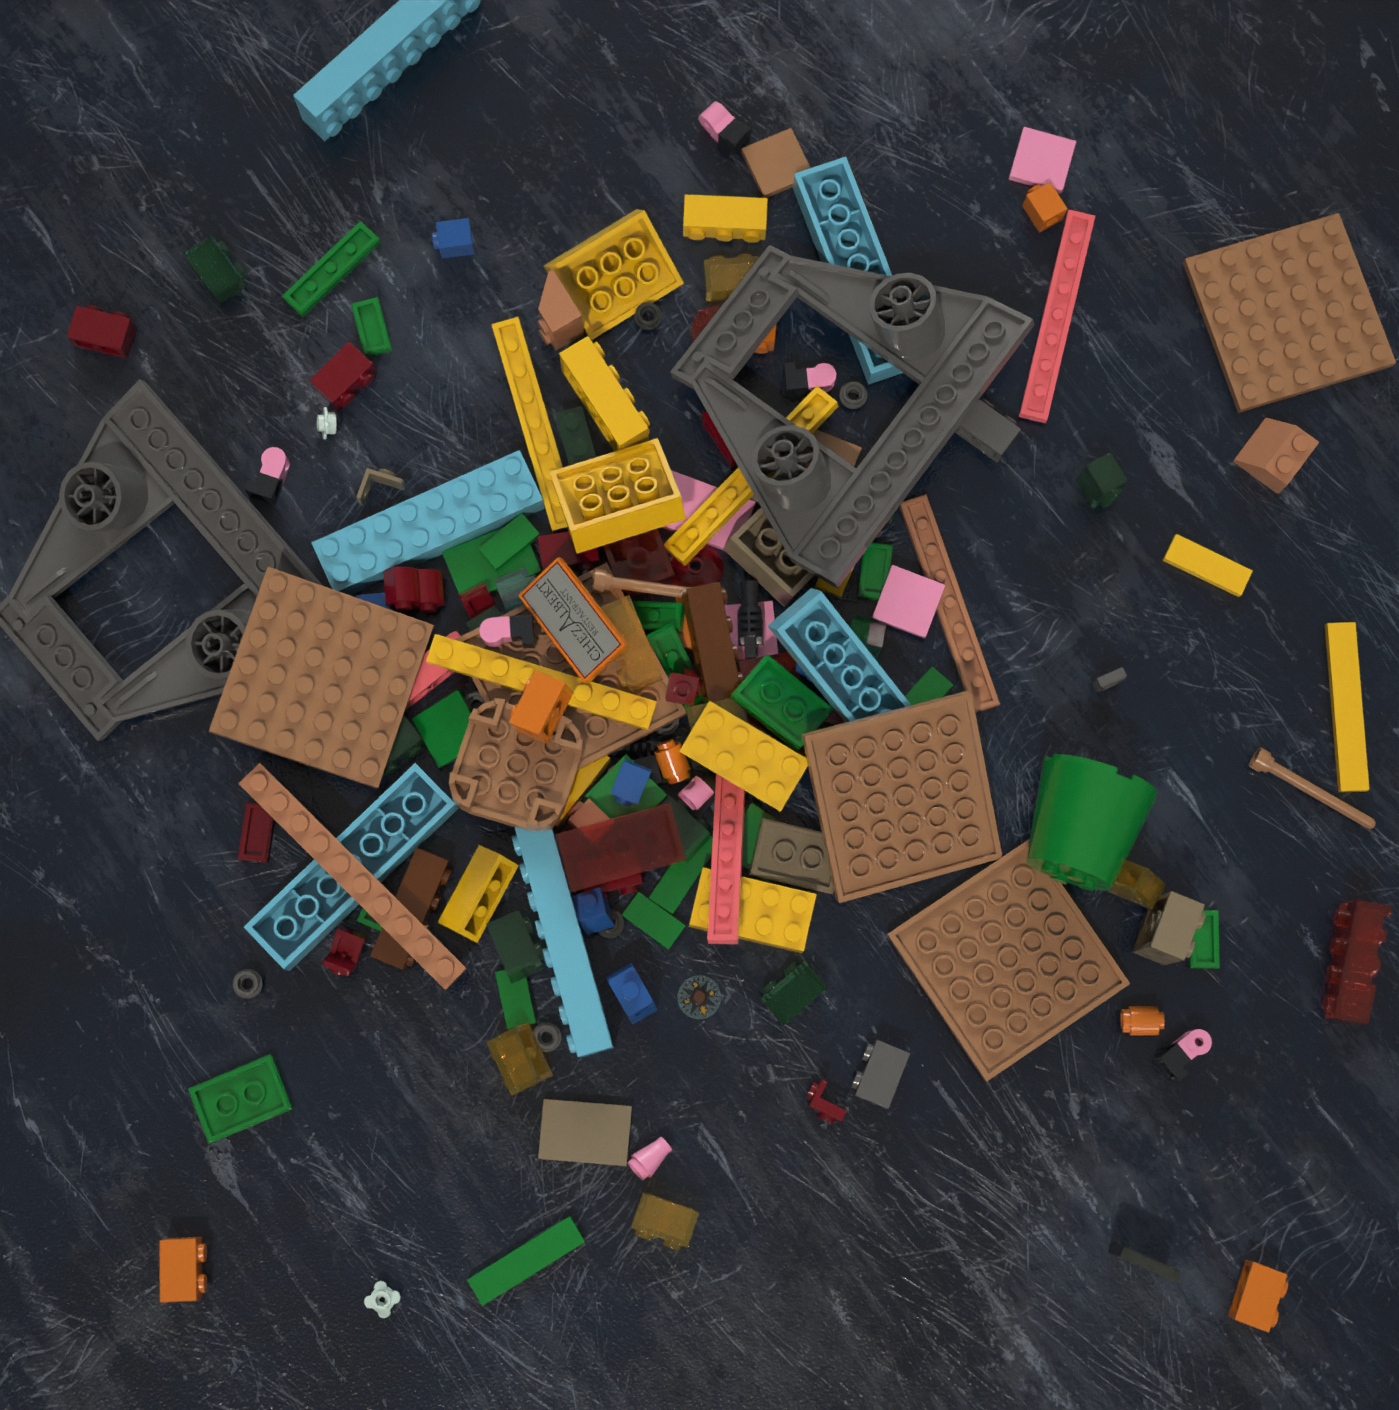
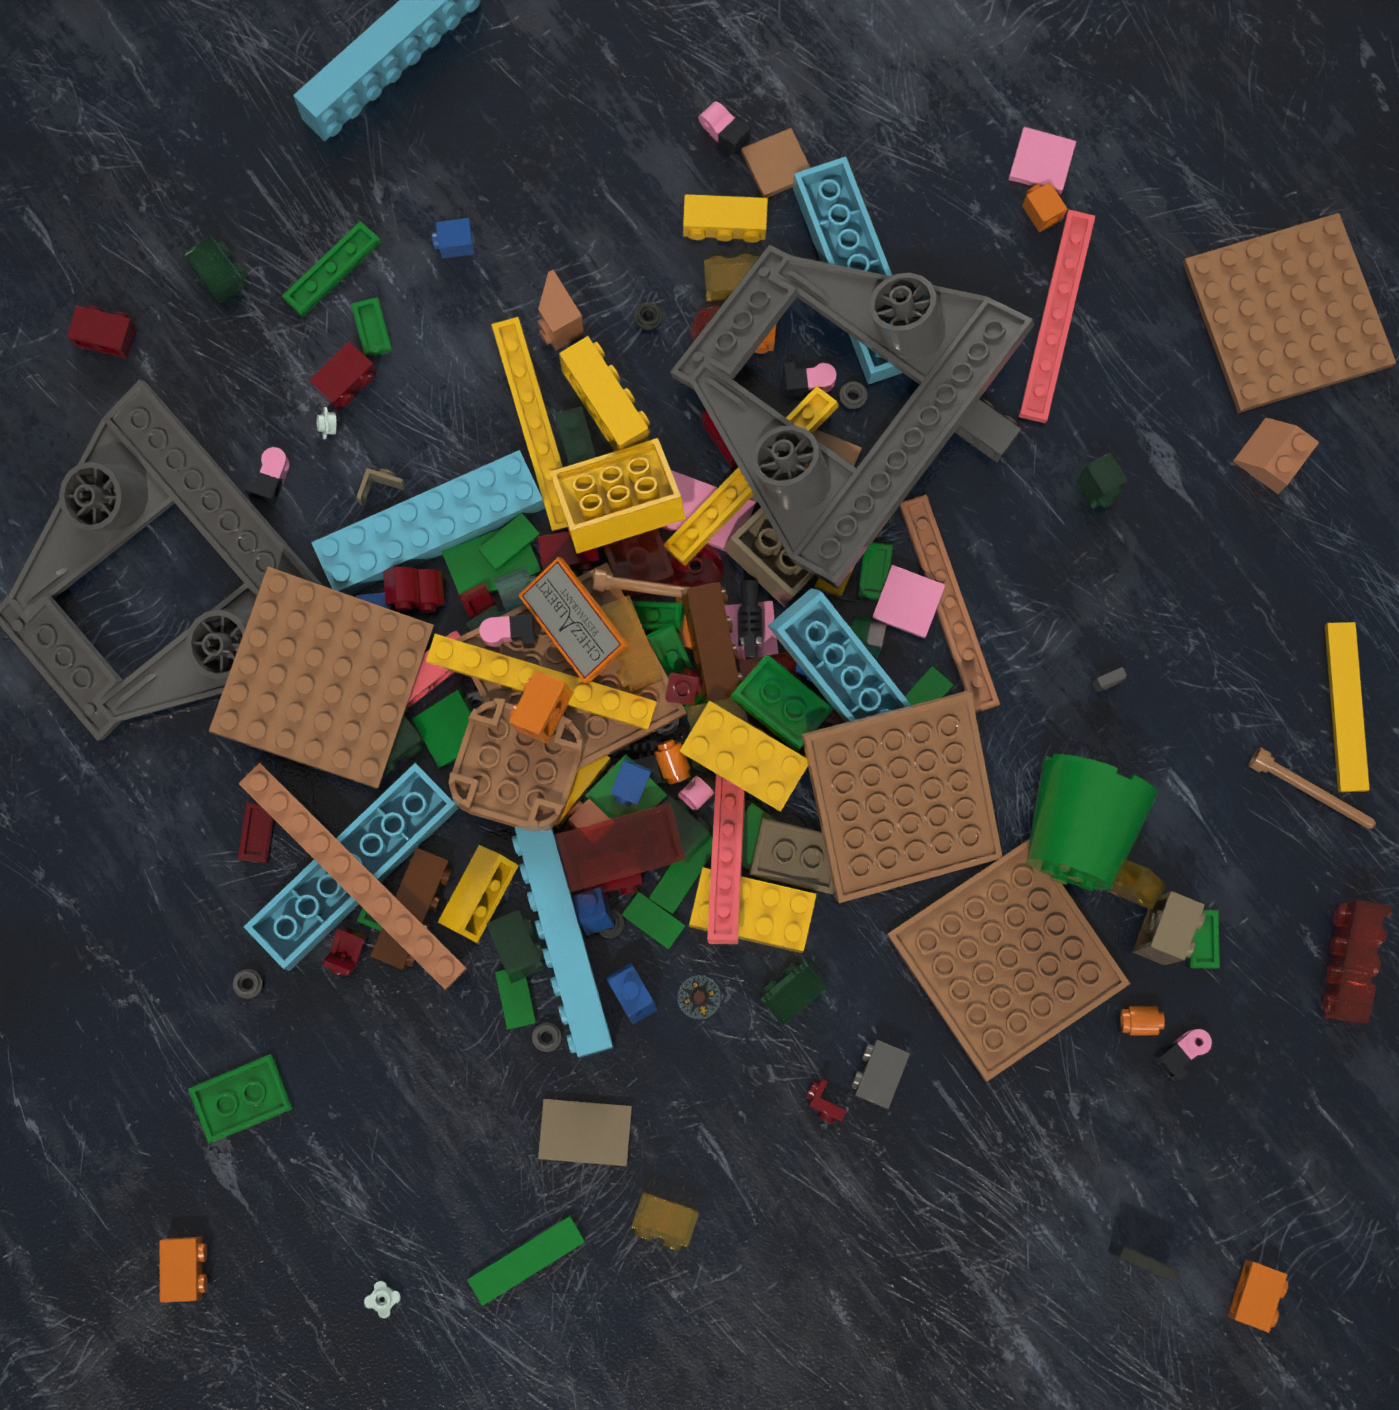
(519, 1058): clear yellow brick -> none
(616, 272): yellow slope -> none
(649, 1158): bright pink cone -> none
(1207, 565): yellow tile -> none

